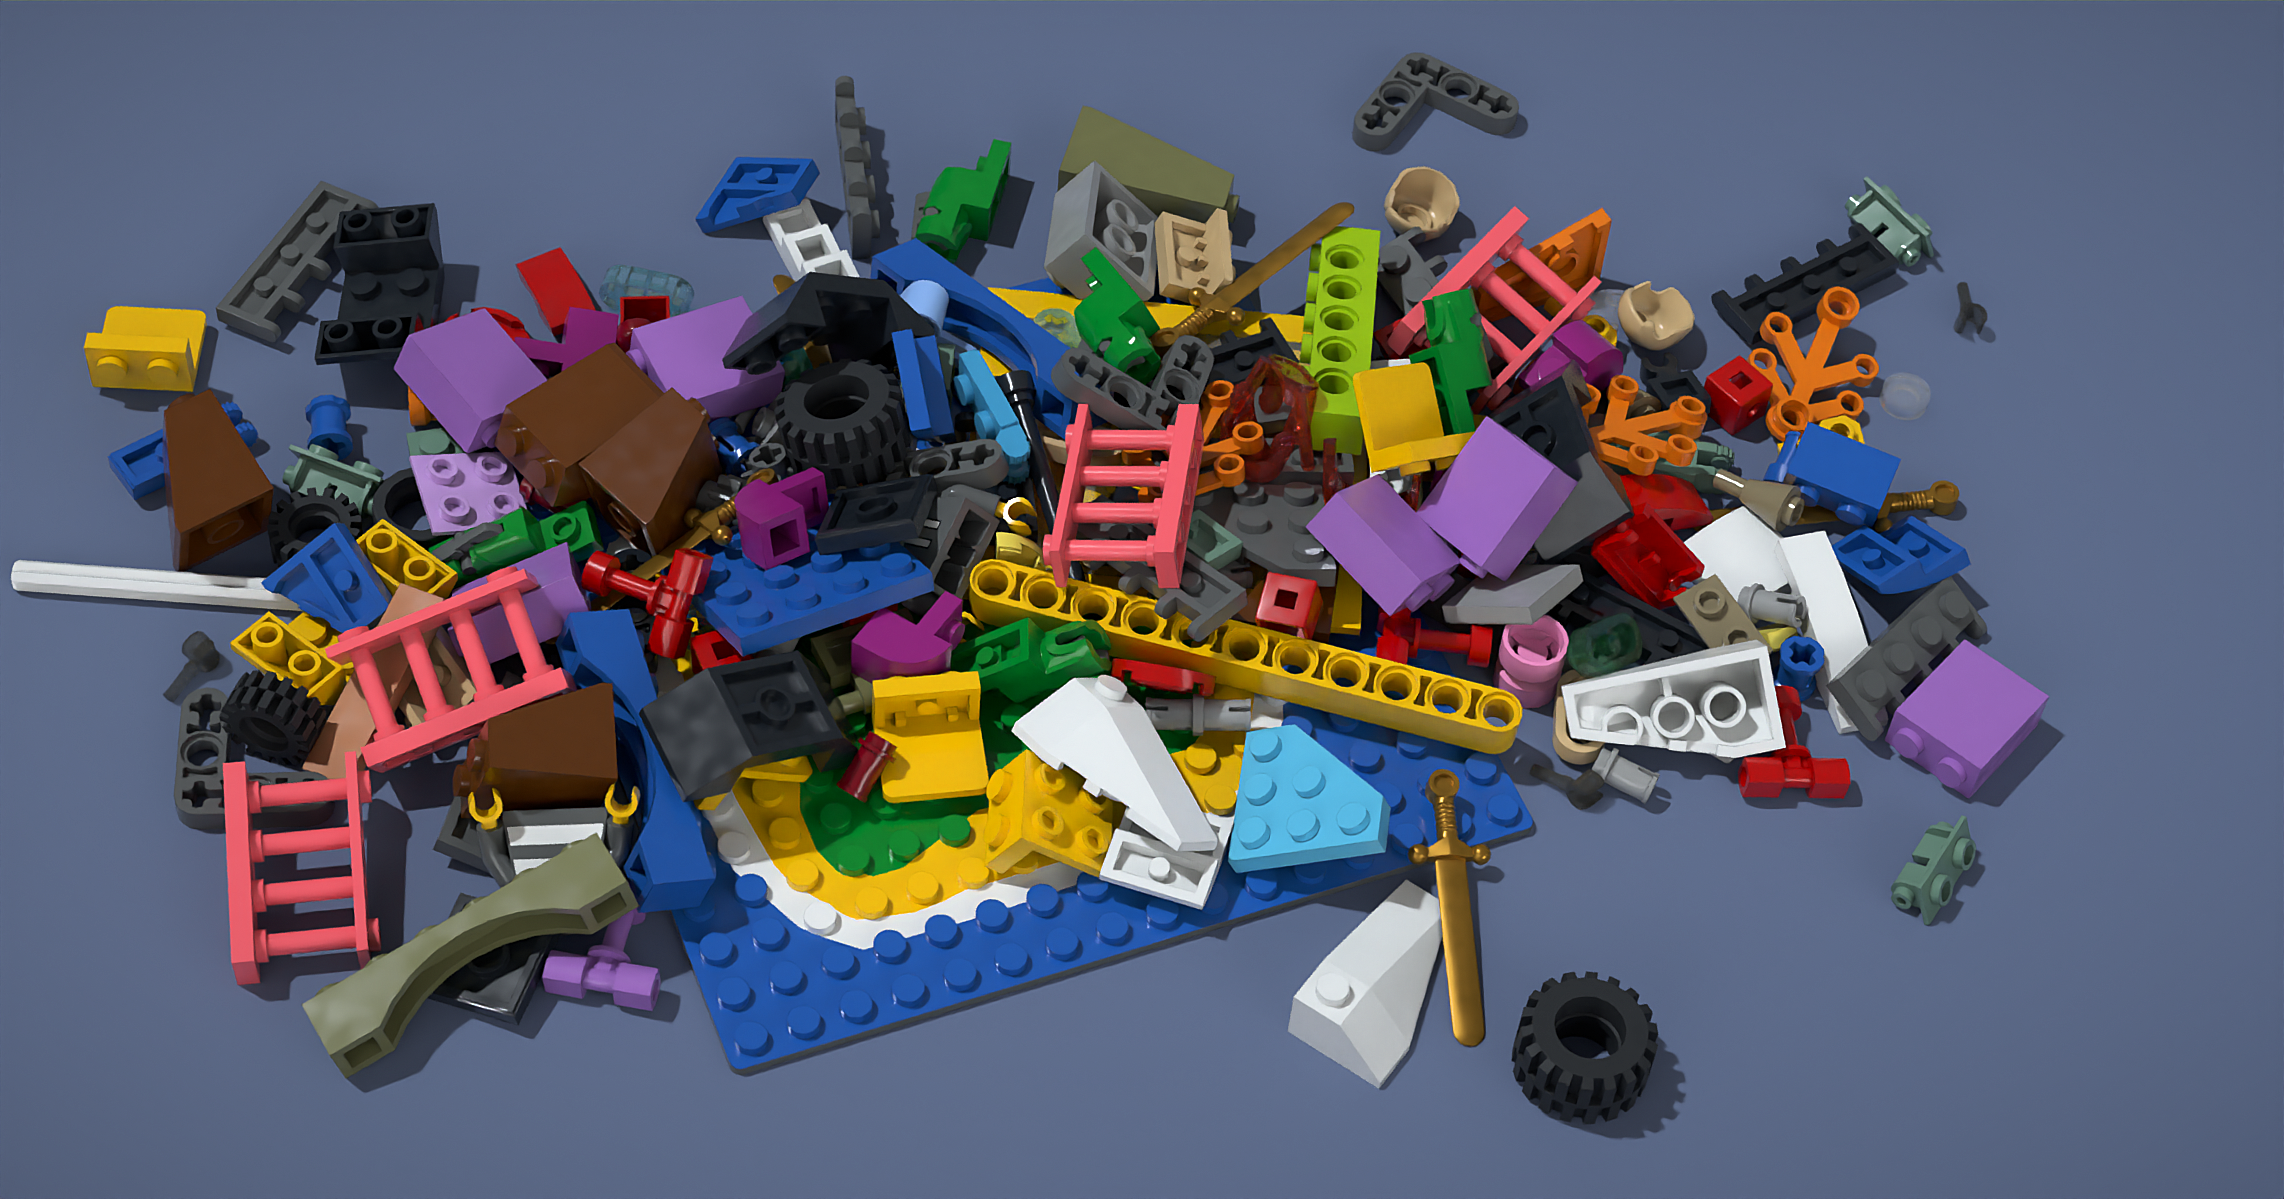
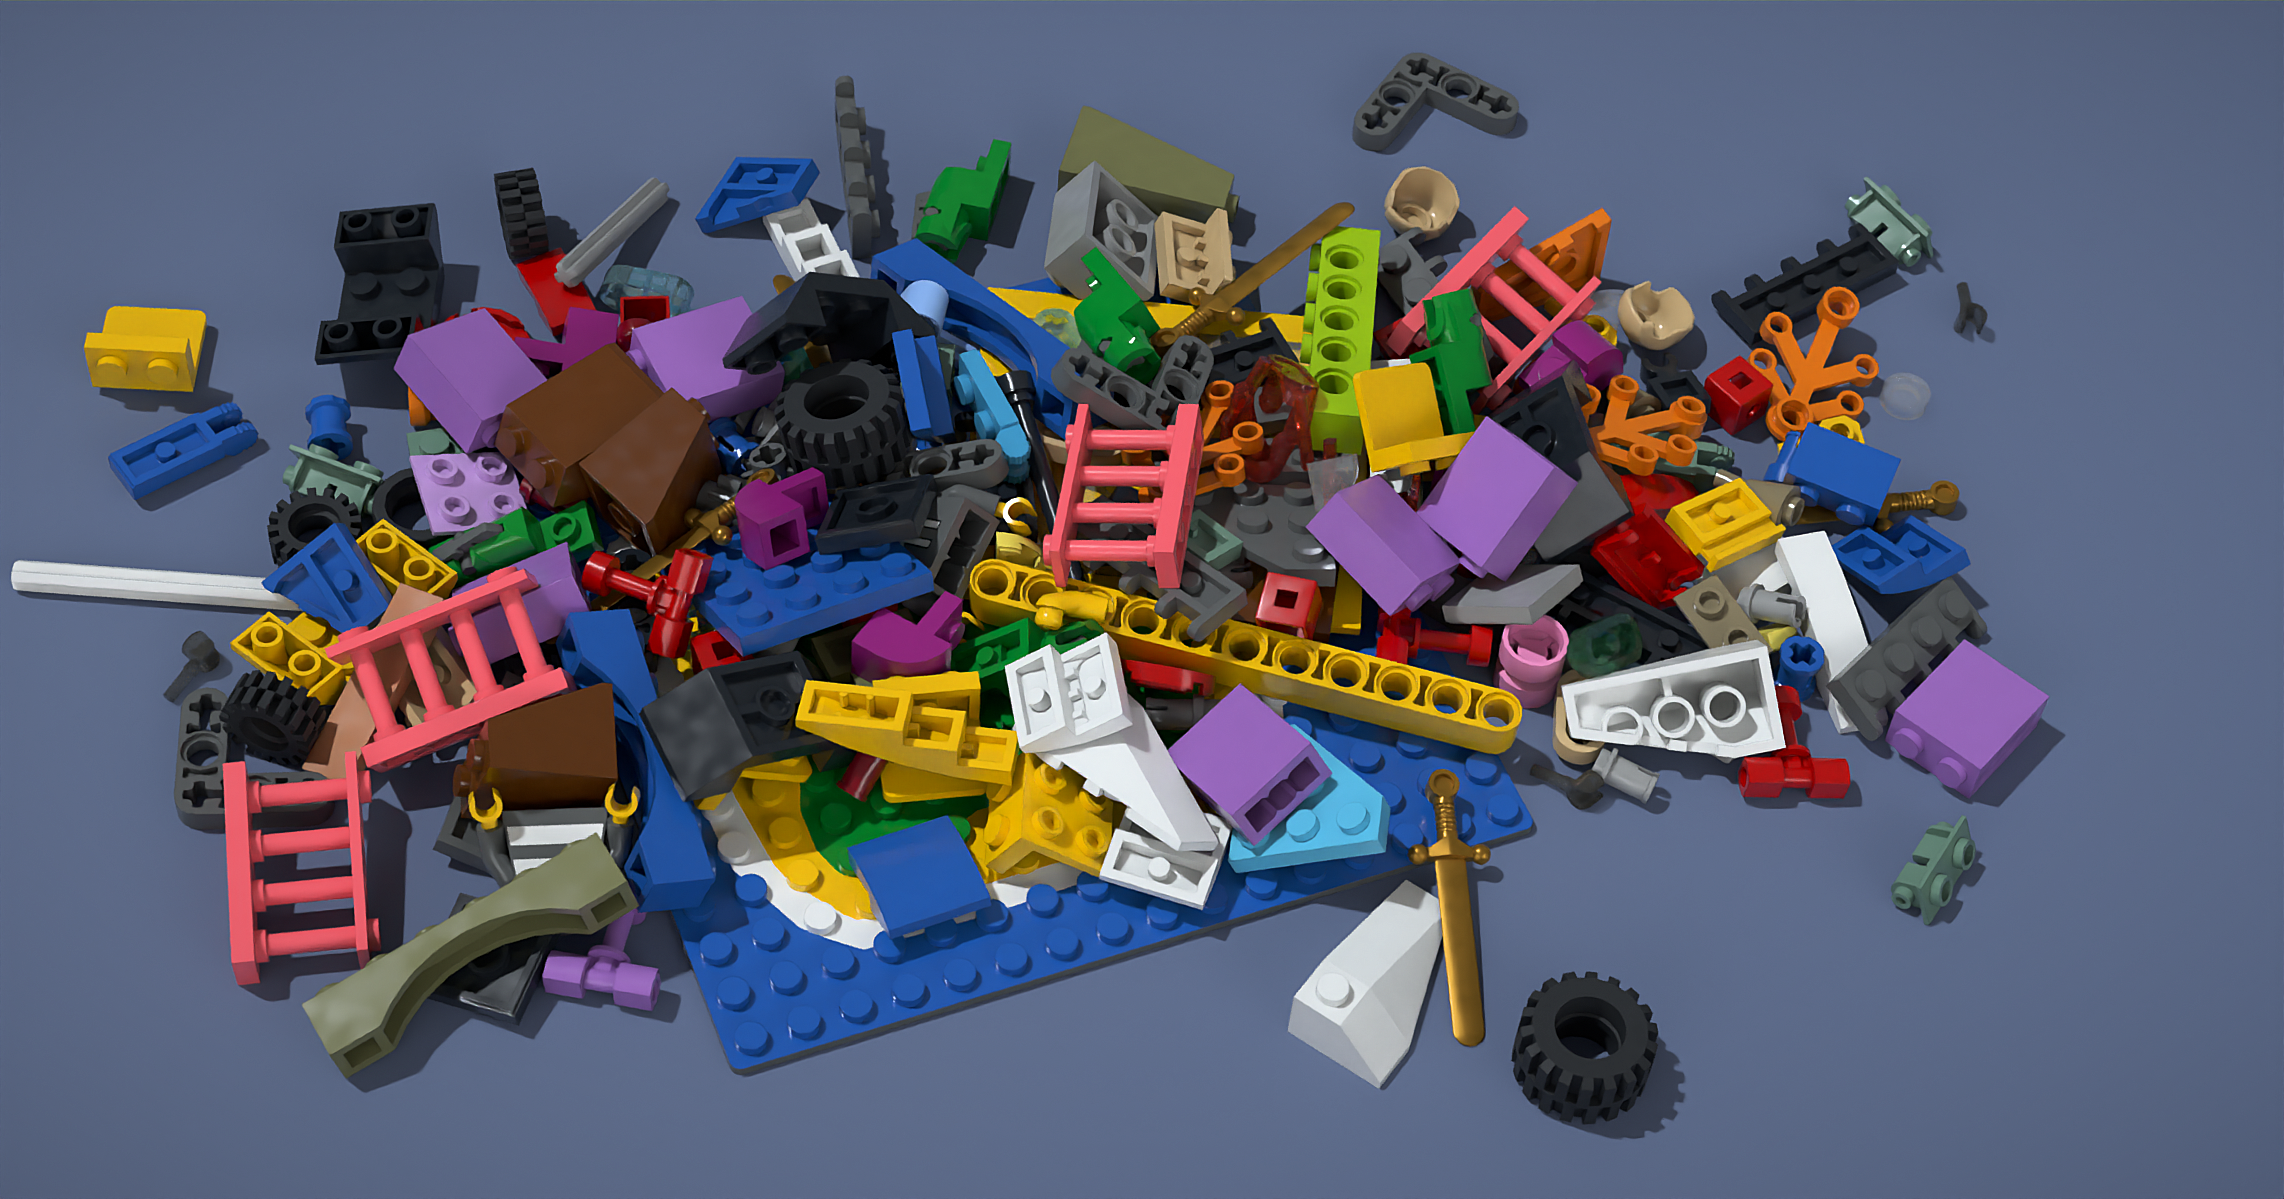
(211, 482): reddish brown slope -> none
(288, 263): dark grey hinge -> none
(521, 213): none -> black tyre
(611, 232): none -> light grey axle
(892, 729): none -> yellow slope
(919, 877): none -> blue slope
(1068, 695): none -> white slope
(1069, 603): none -> yellow arm
(1248, 764): none -> medium lavender brick
(1331, 476): none -> clear tile
(1724, 524): none -> yellow plate

